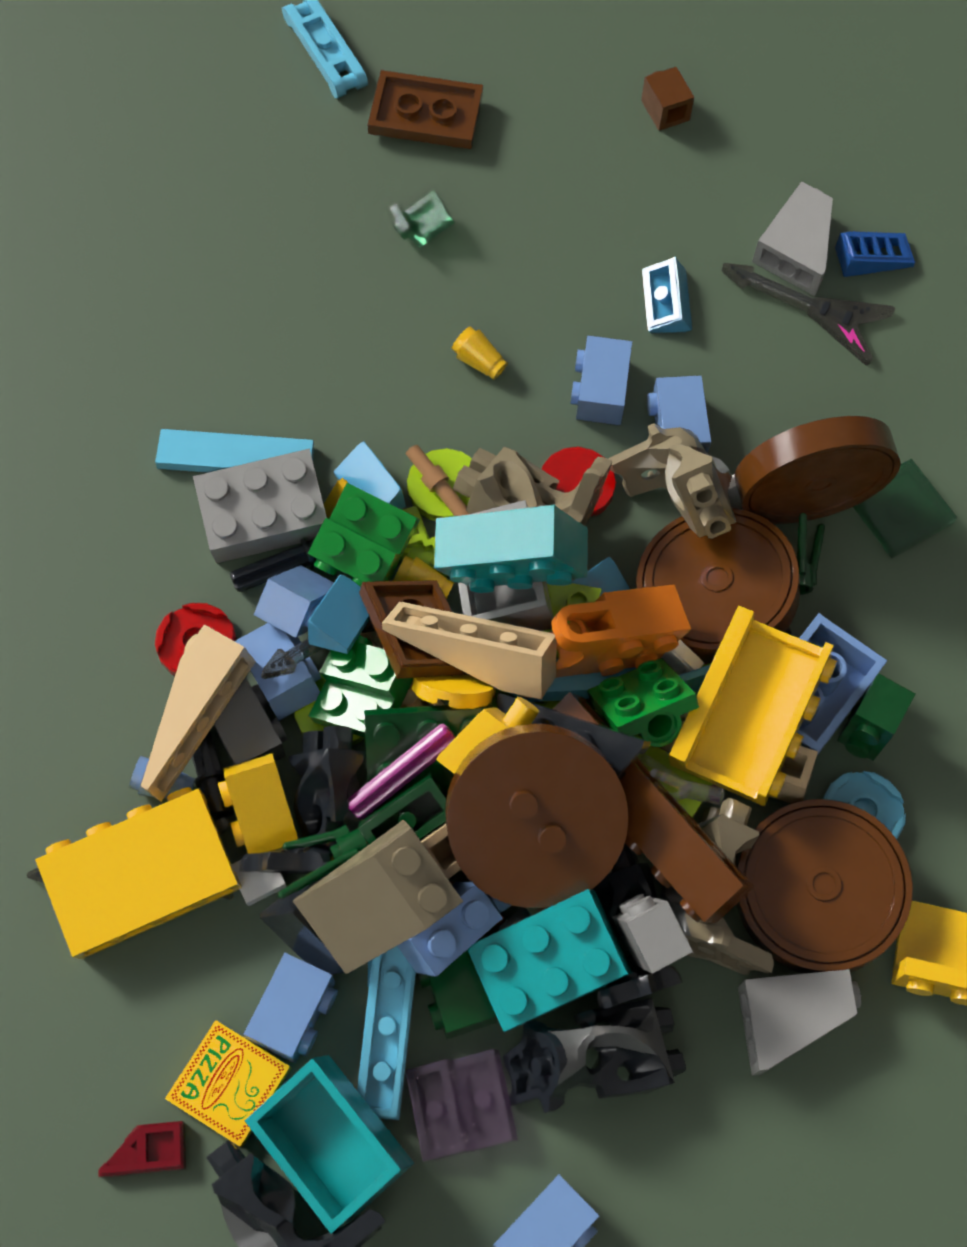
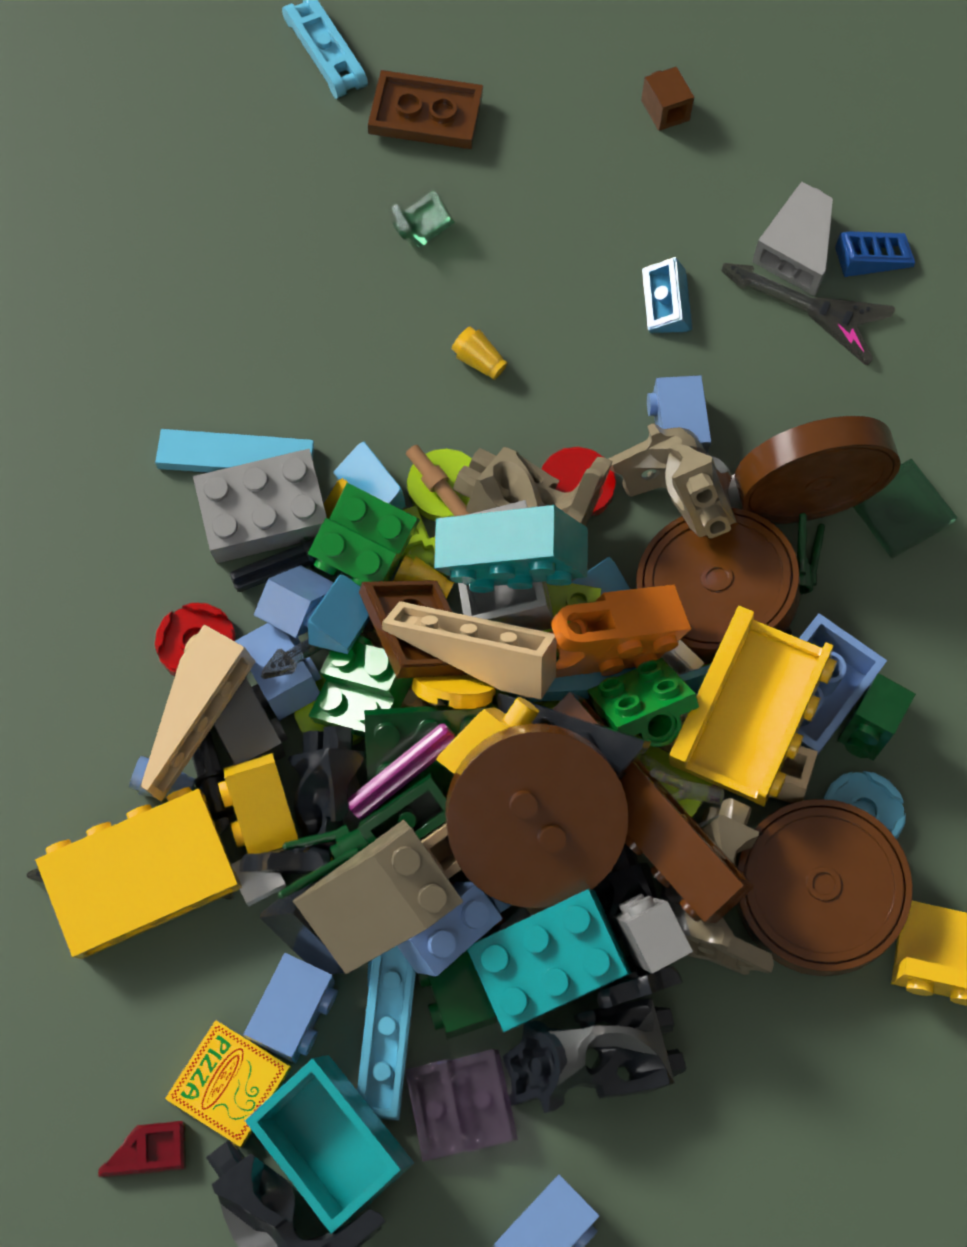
(603, 380): medium blue brick -> none
(793, 1012): light grey slope -> none

